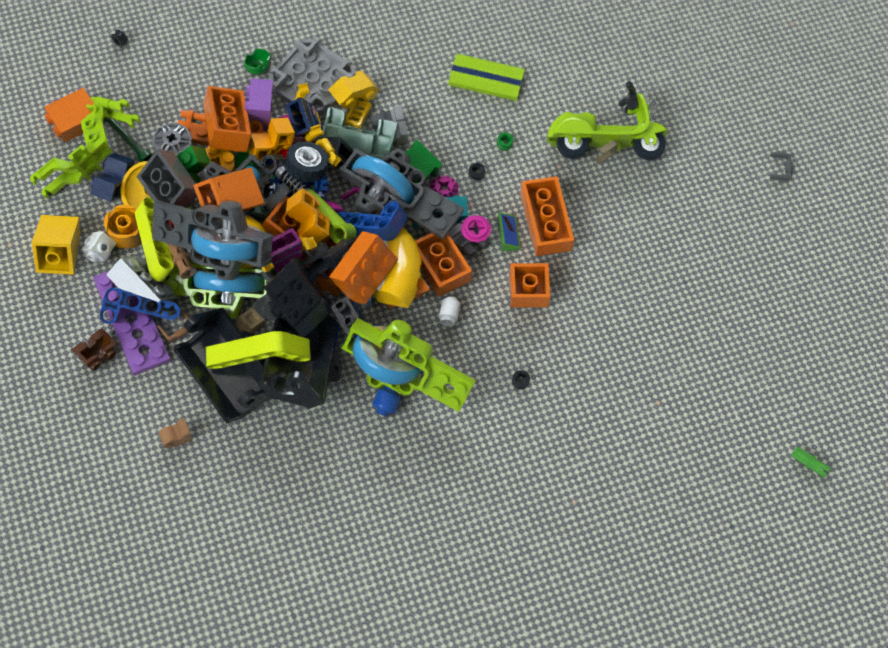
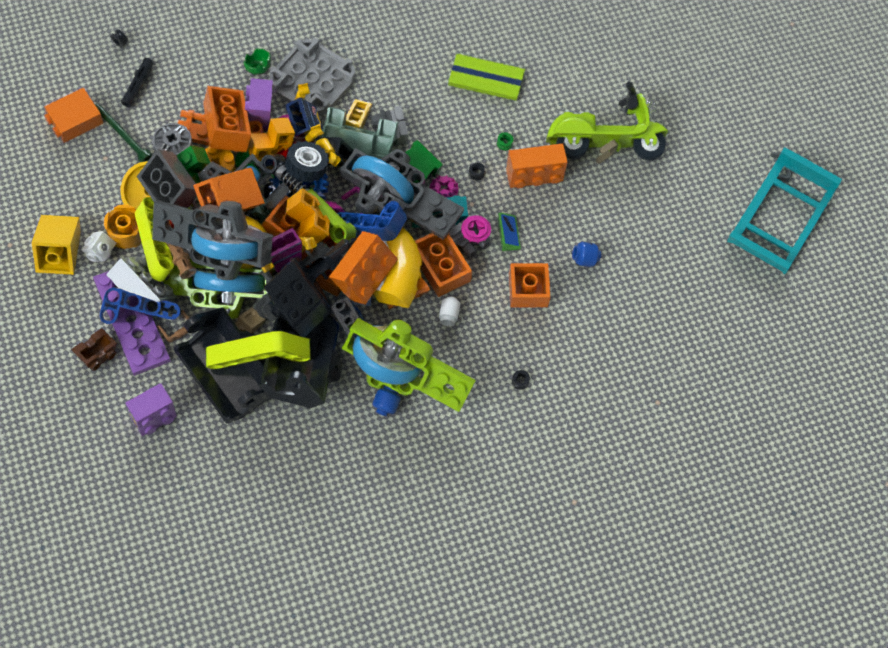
(86, 160): lime piece -> none
(109, 182): dark blue brick -> none
(140, 76): none -> black pin
(151, 410): none -> medium lavender brick
(175, 434): medium nougat leg -> none
(349, 90): yellow brick -> none
(536, 165): none -> orange brick
(546, 216): orange brick -> none
(586, 254): none -> blue head
(805, 169): none -> teal piece
(810, 461): bright green axle -> none

